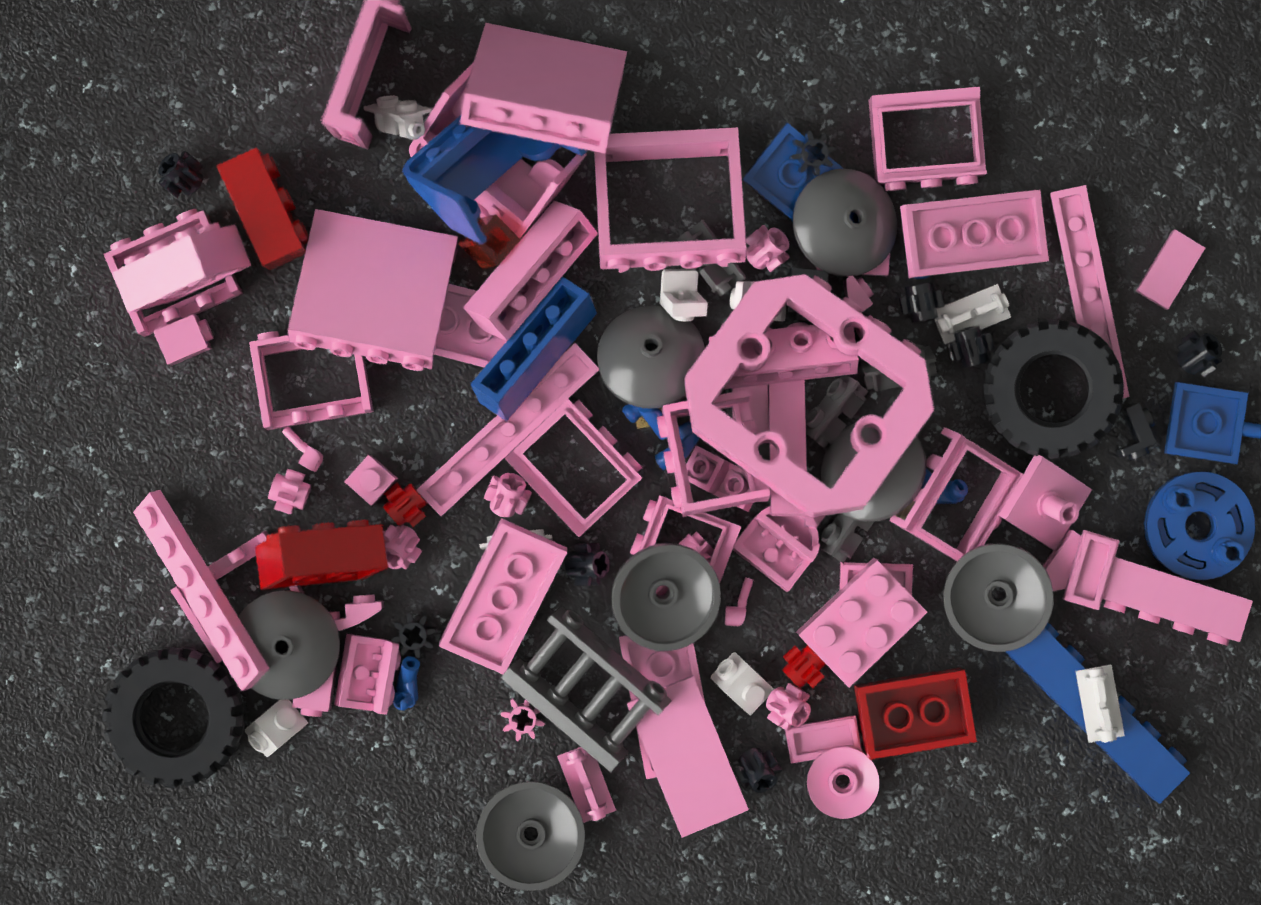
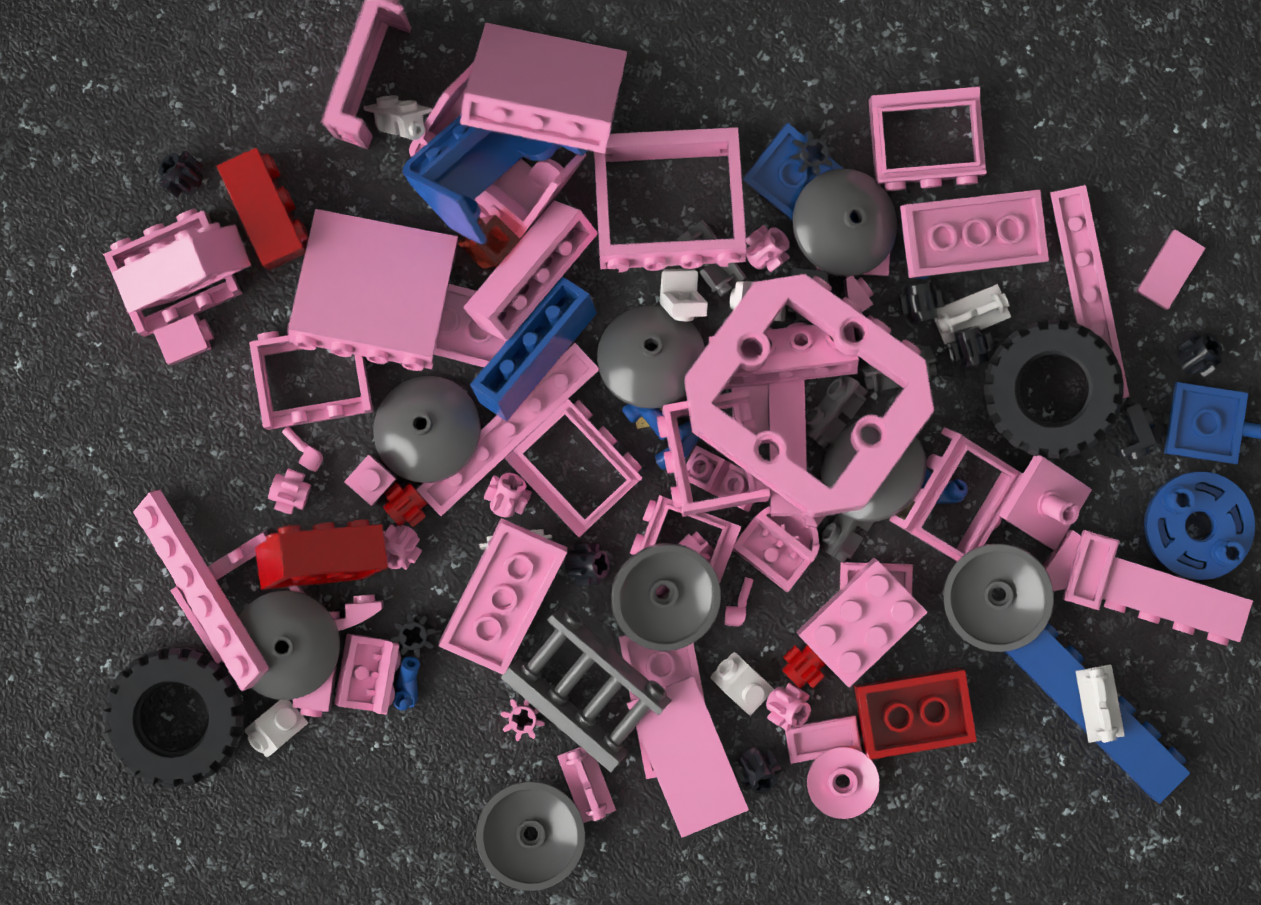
(446, 441): none -> dark grey dish

